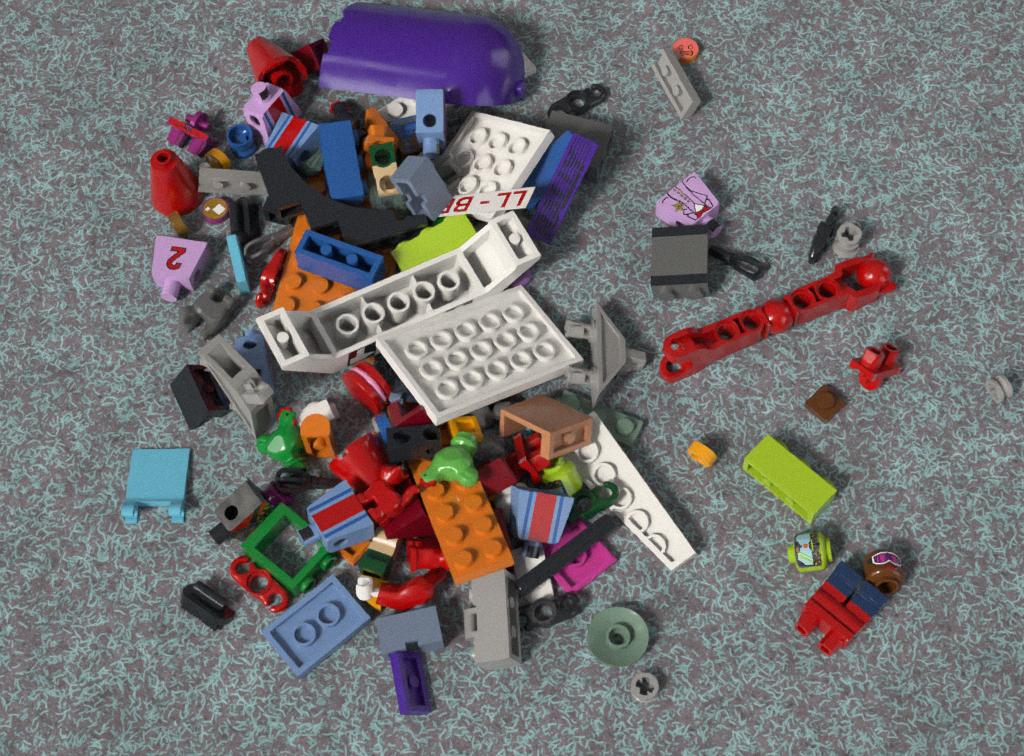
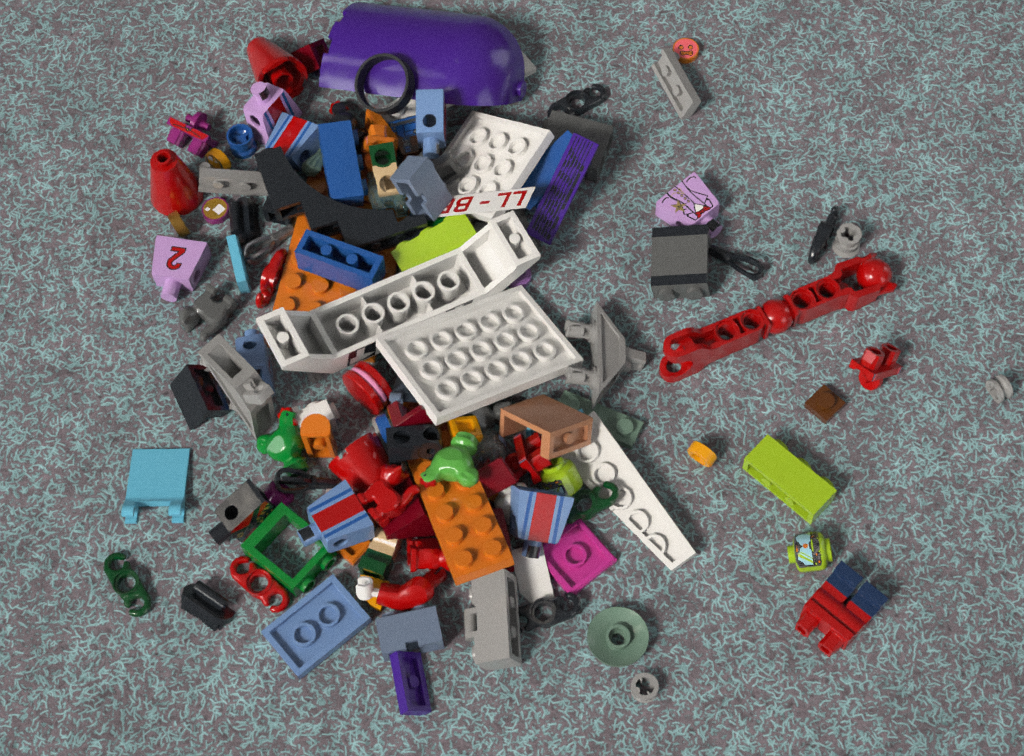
(137, 592): none -> dark green piece
(364, 70): none -> black tyre
(564, 555): black axle -> none
(884, 571): reddish brown head -> none

